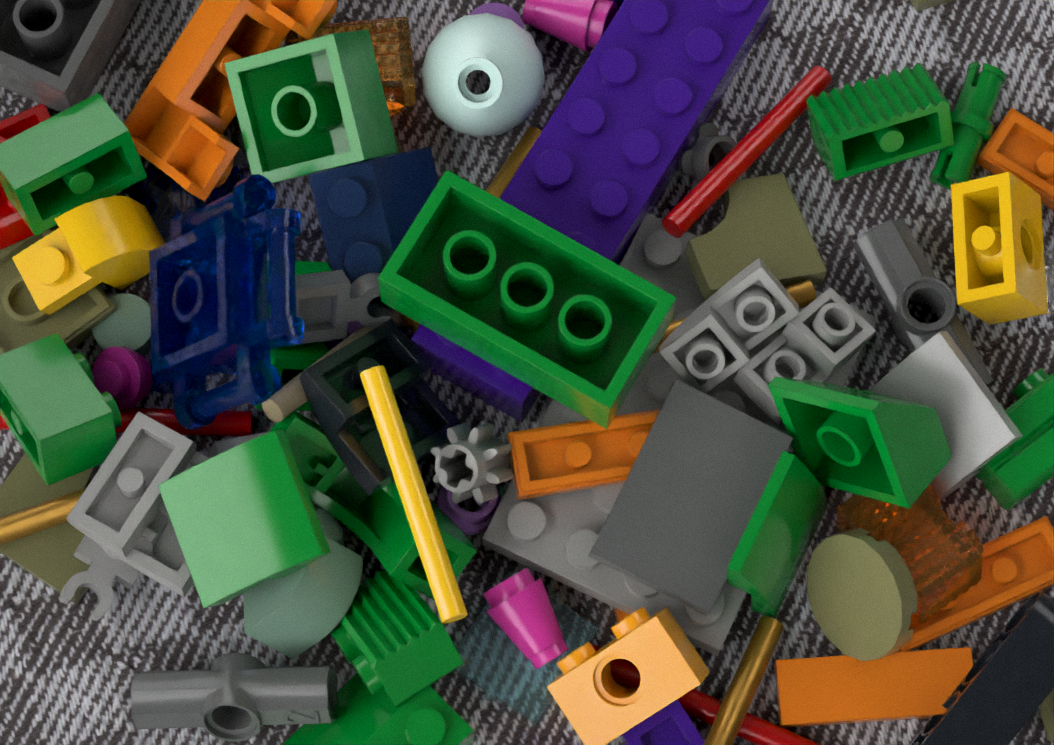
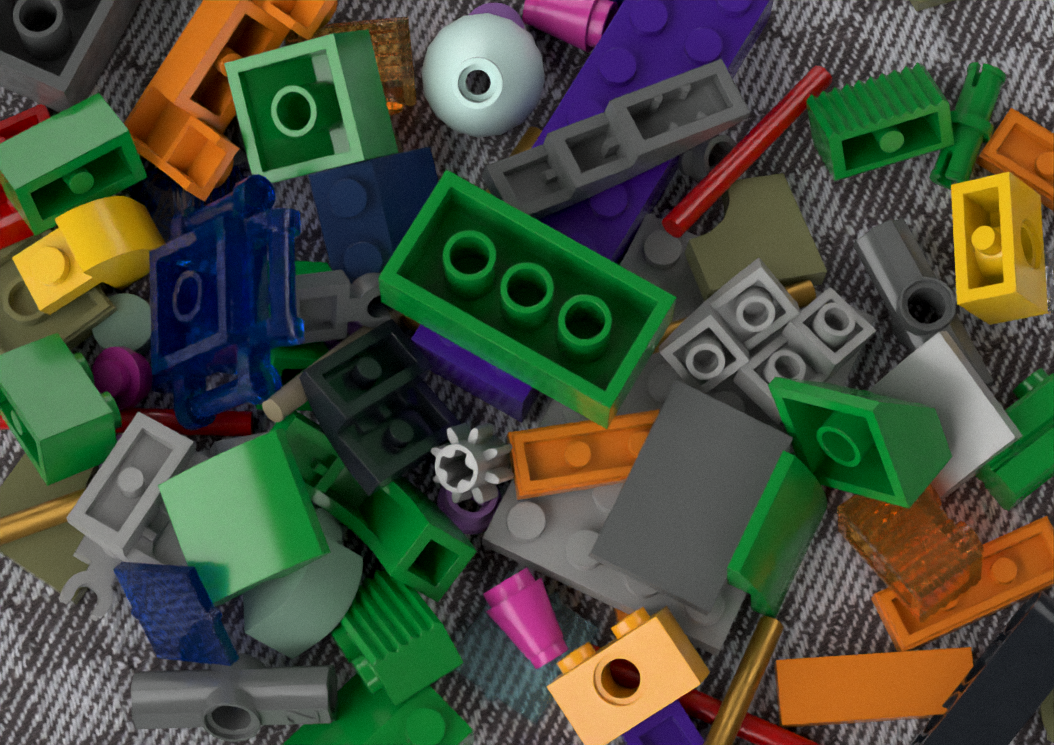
(176, 613): none -> clear blue piece
(413, 495): yellow bar -> none
(619, 143): none -> dark grey slope
(861, 594): olive tile -> none

